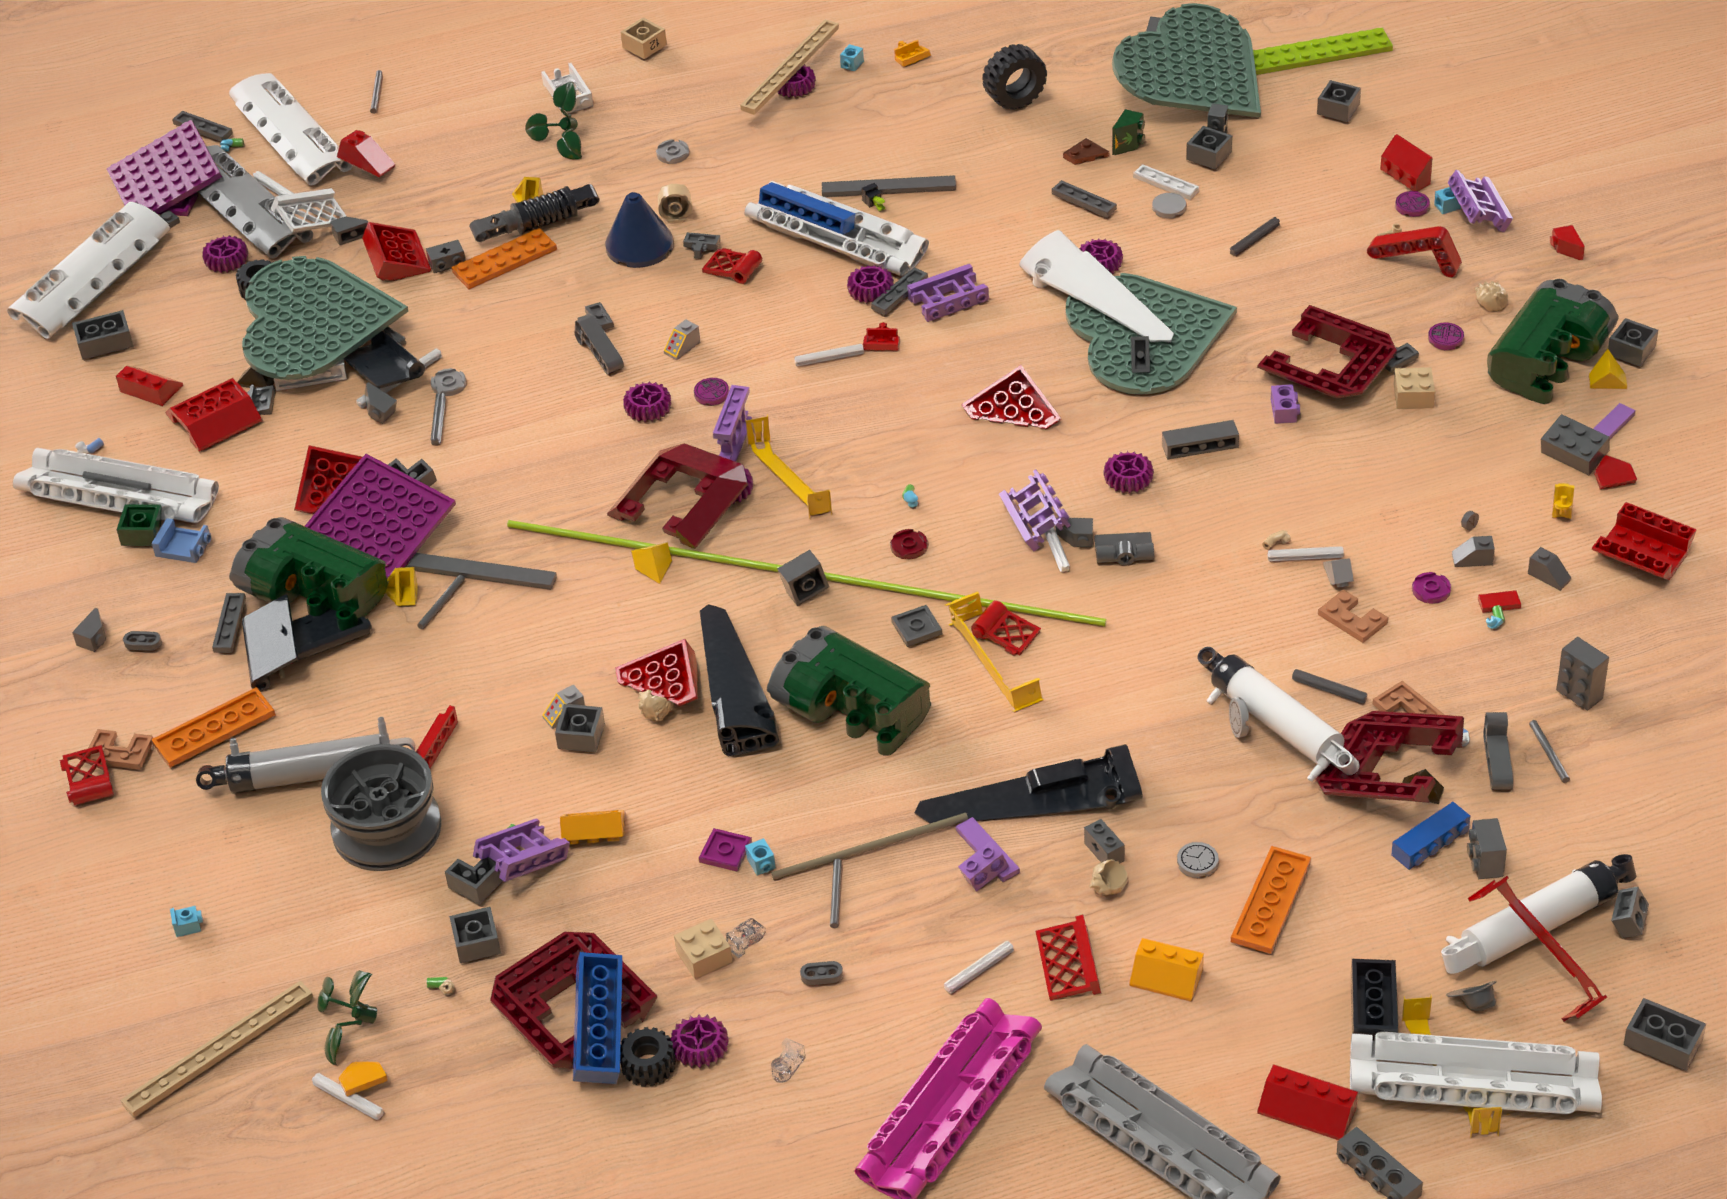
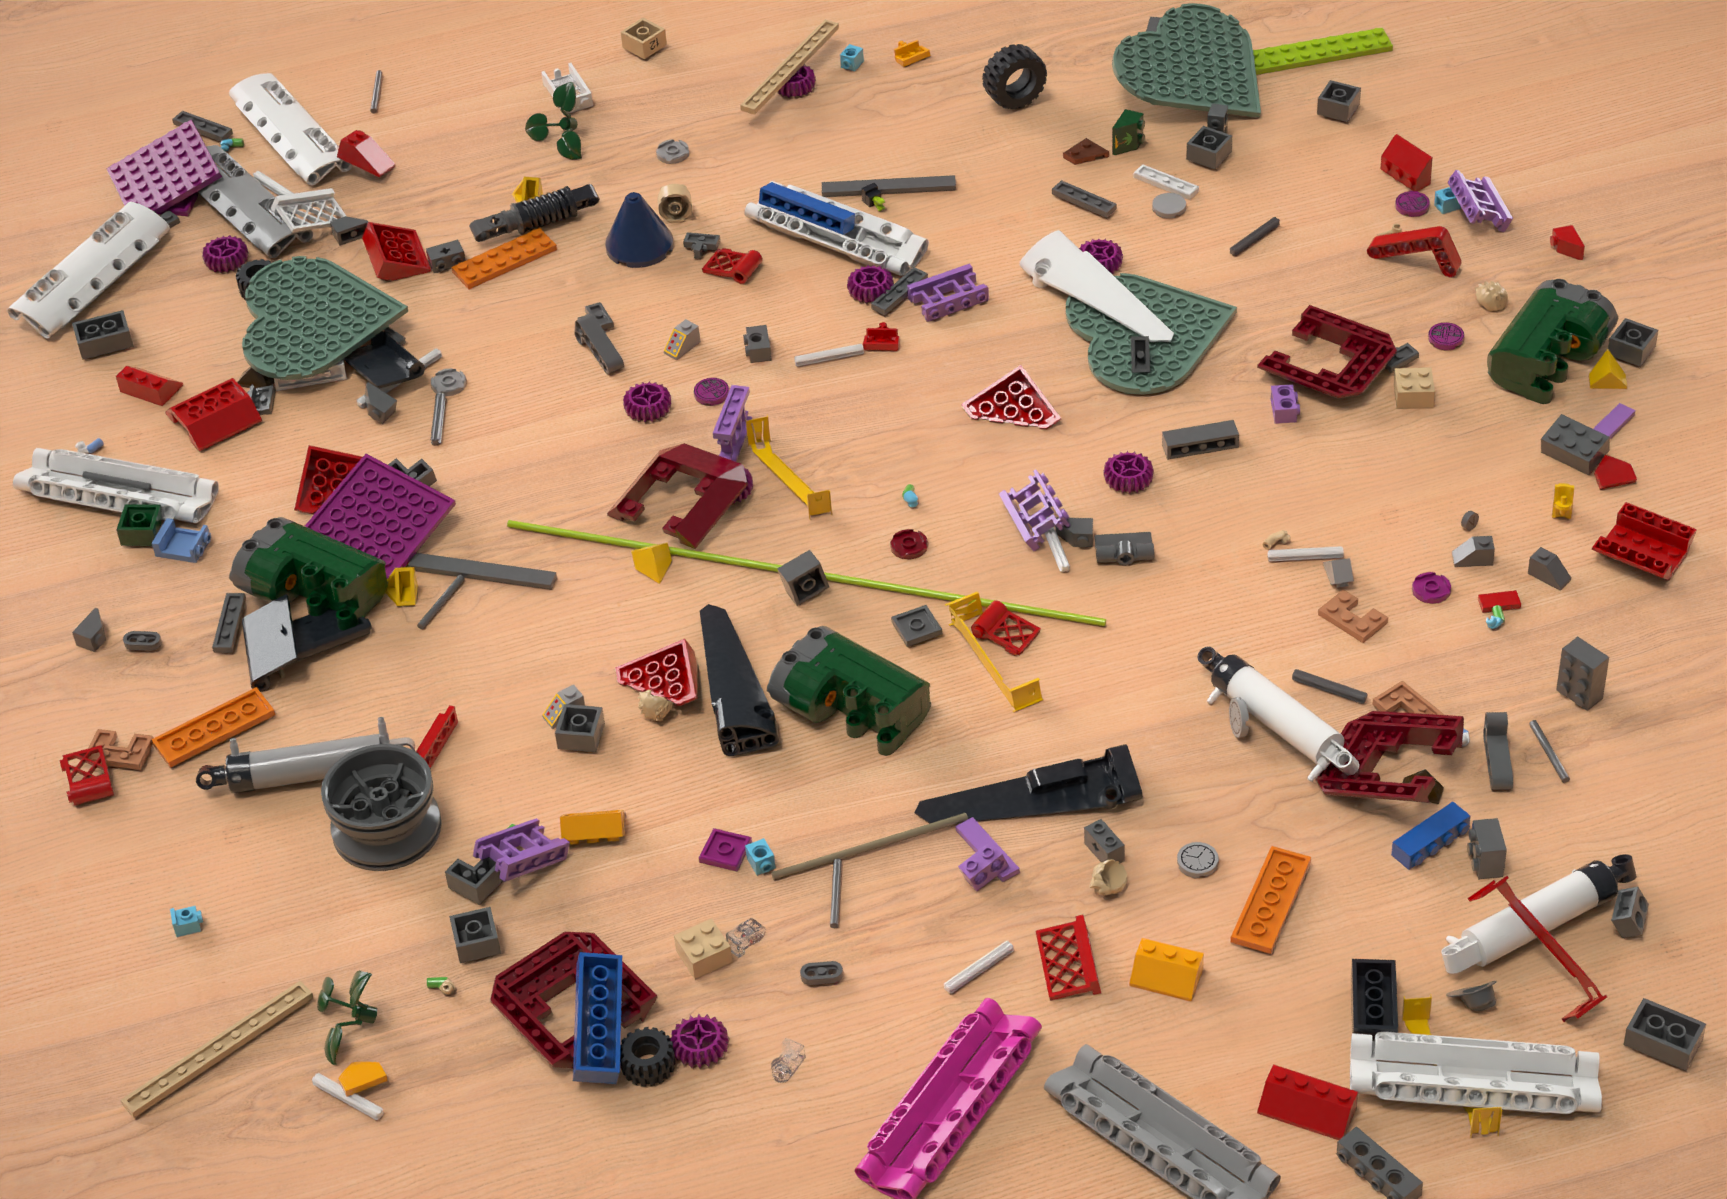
(758, 344): none -> dark grey brick

